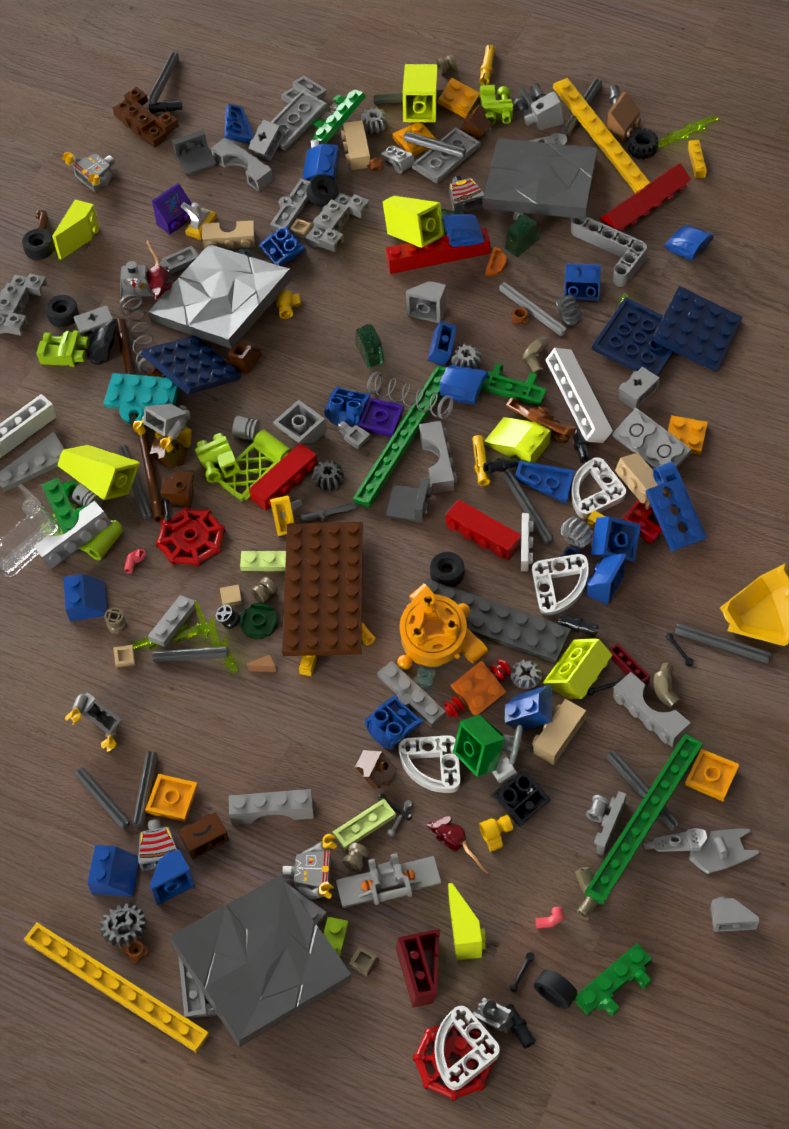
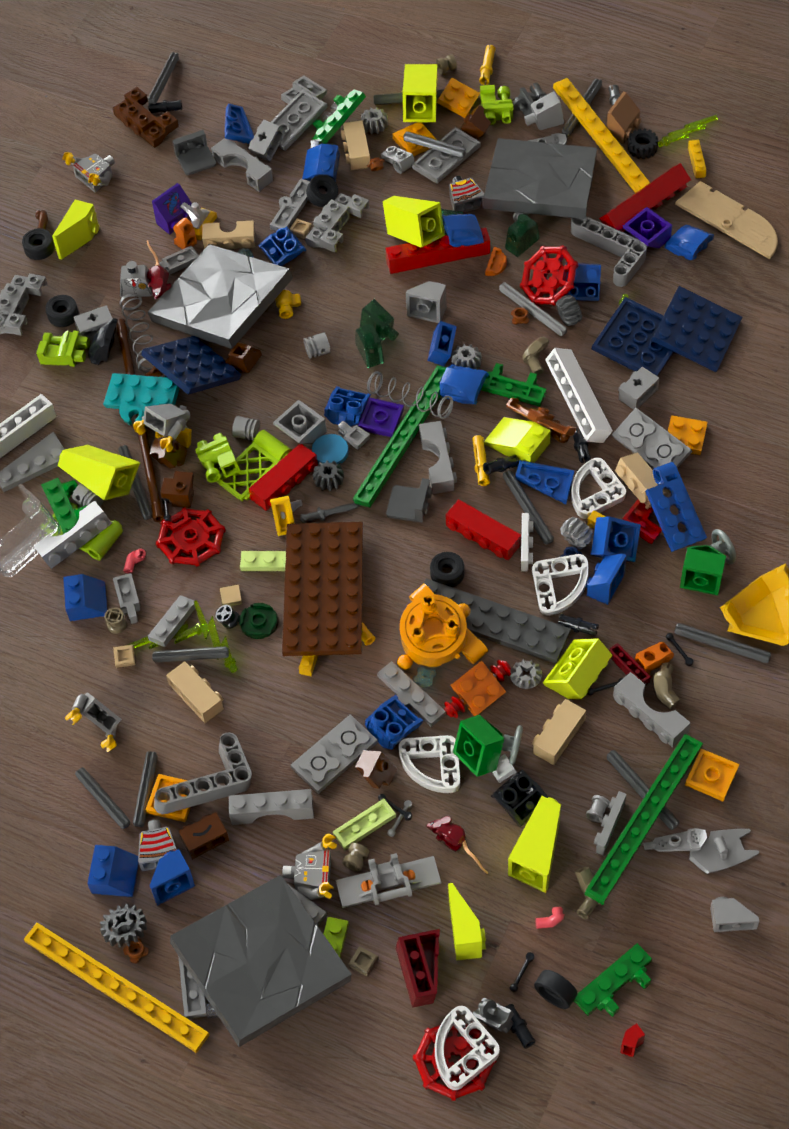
(127, 596): none -> light grey hinge
(184, 232): none -> orange leg
(195, 691): none -> tan brick
(209, 782): none -> light grey beam
(263, 664): medium nougat piece -> none
(264, 590): dark tan wheel -> none
(317, 345): none -> light grey piece
(330, 448): none -> dark azure tile
(333, 754): none -> light grey piece
(382, 320): none -> clear green torso
(492, 829): yellow piece -> none
(530, 708): blue slope -> none
(535, 848): none -> neon yellow slope
(543, 268): none -> red plate
(632, 1039): none -> red piece
(649, 228): none -> dark purple slope
(654, 656): none -> orange leg
(705, 564): none -> green piece
(730, 218): none -> tan door

